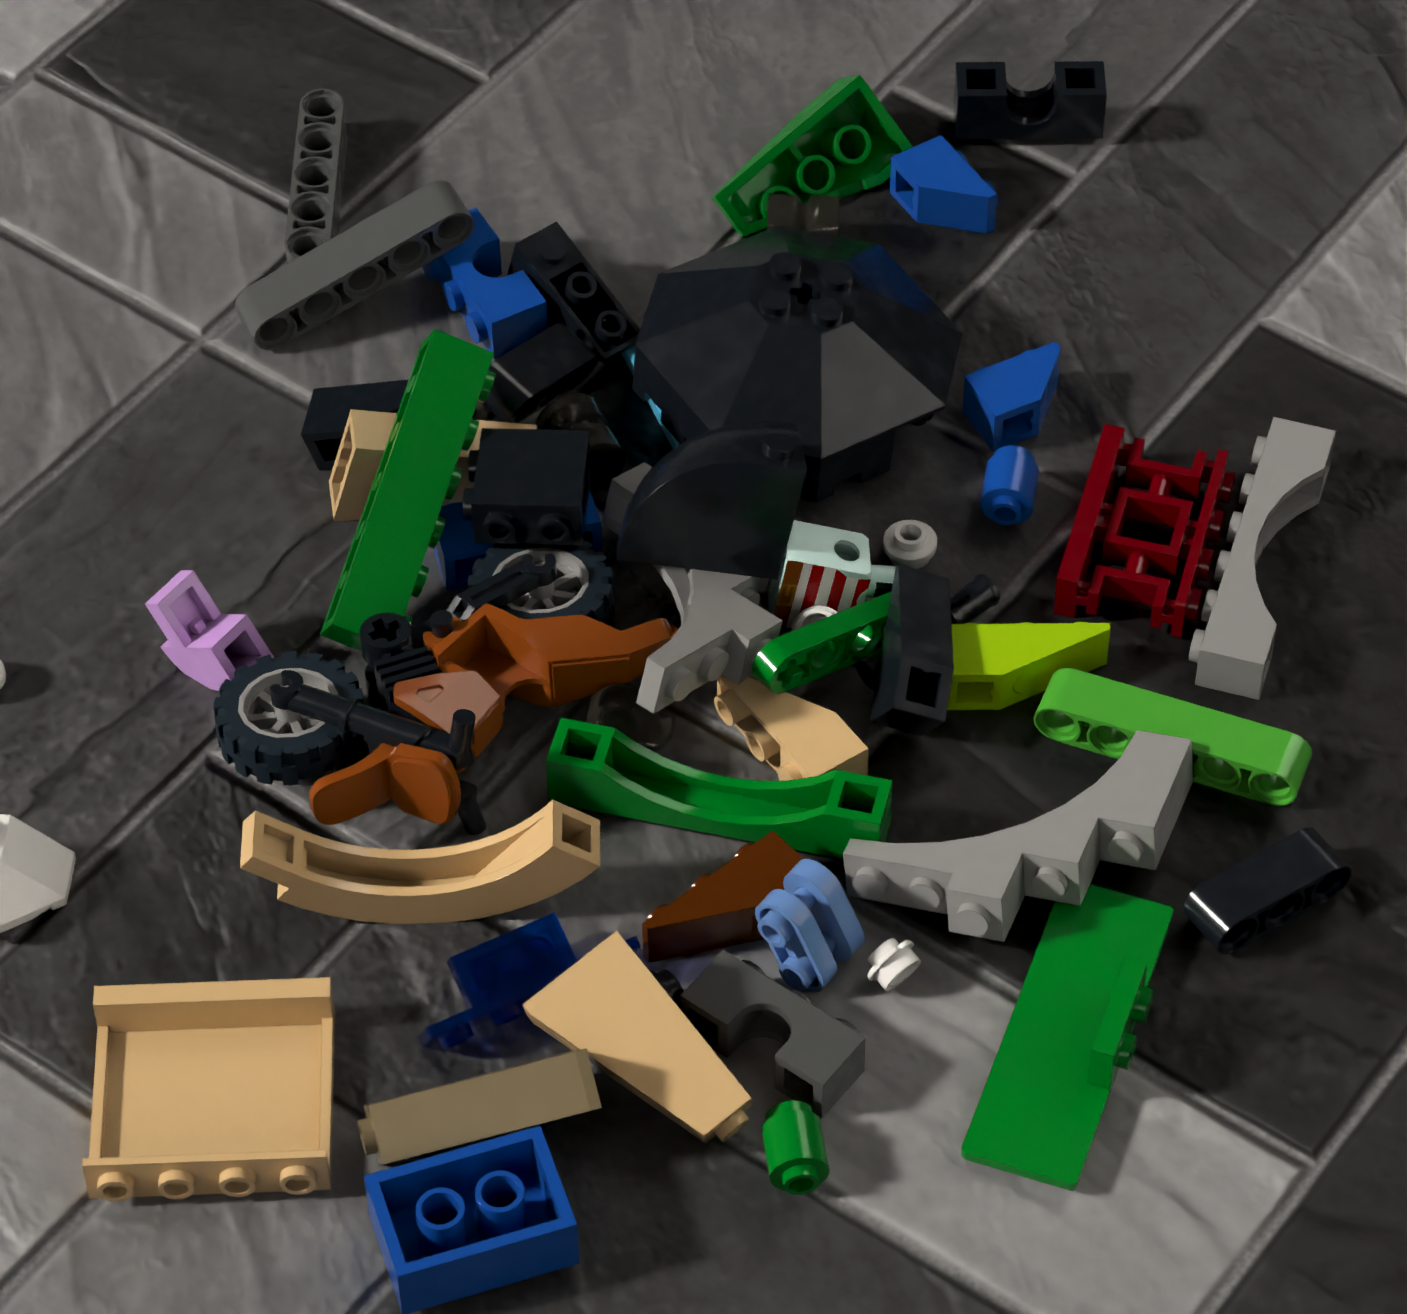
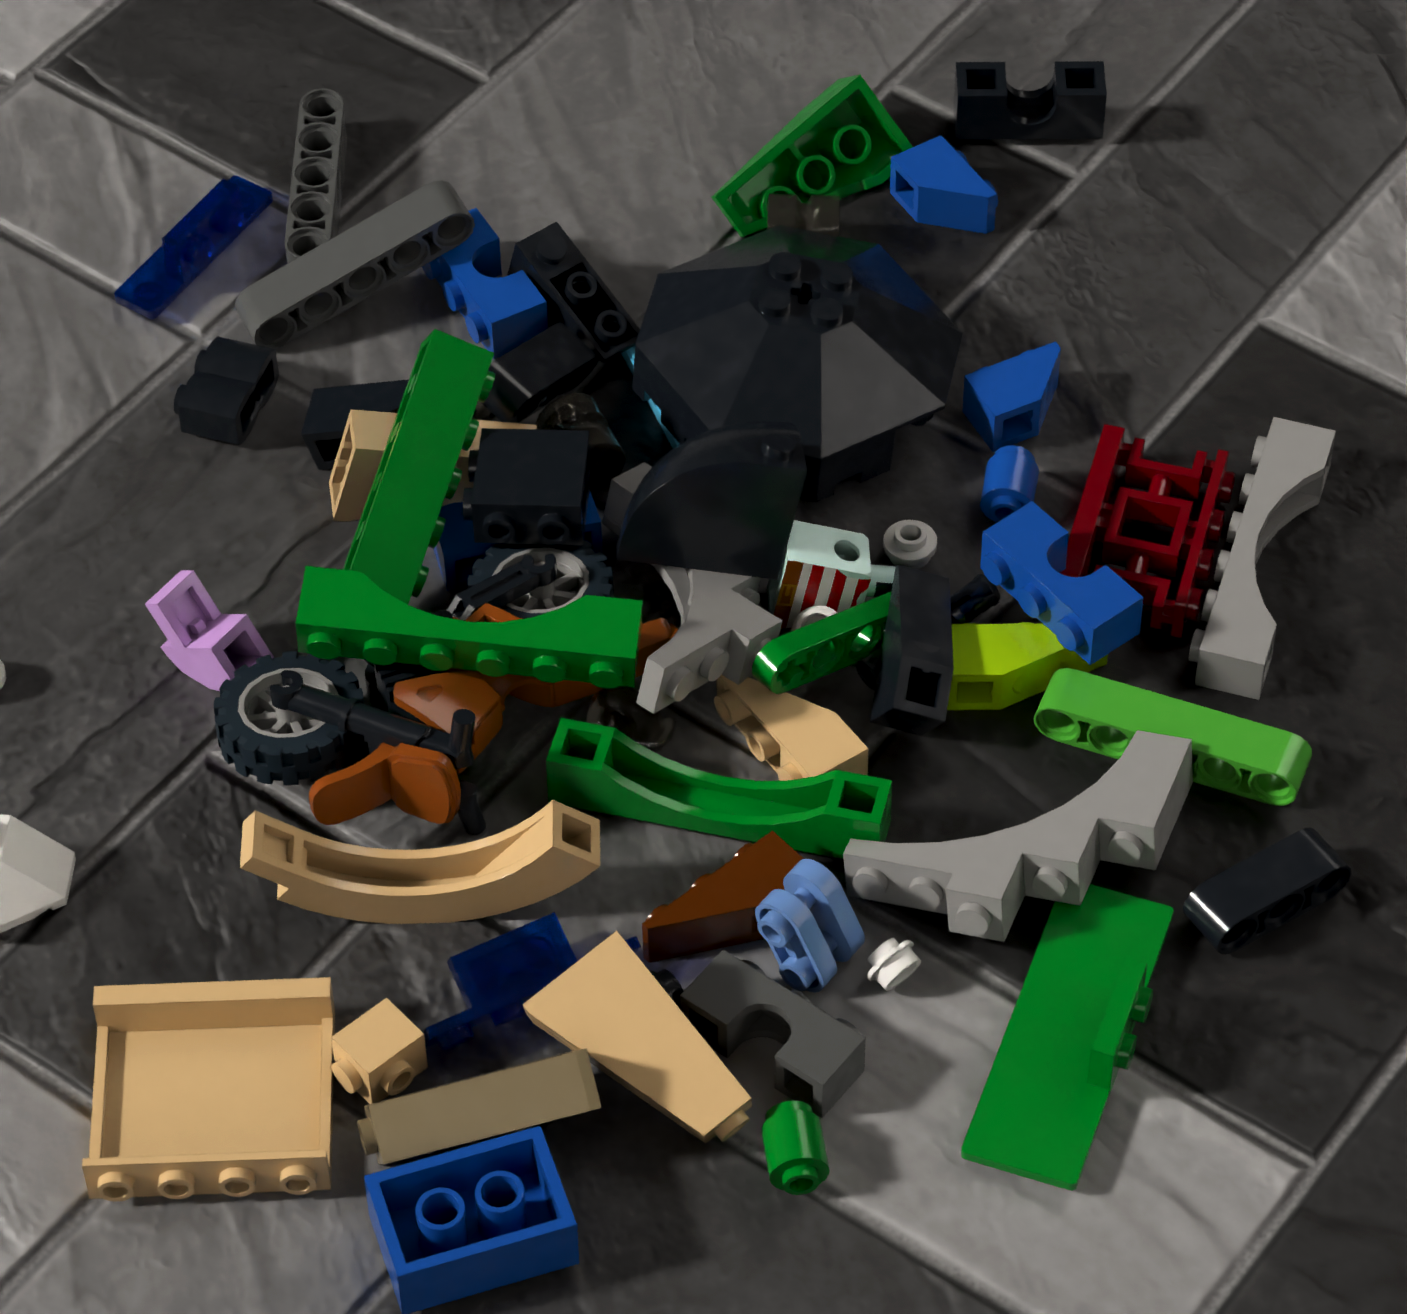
(193, 245): none -> clear blue bracket
(227, 390): none -> black brick
(378, 1053): none -> tan brick
(582, 642): none -> green arch
(1083, 612): none -> blue arch

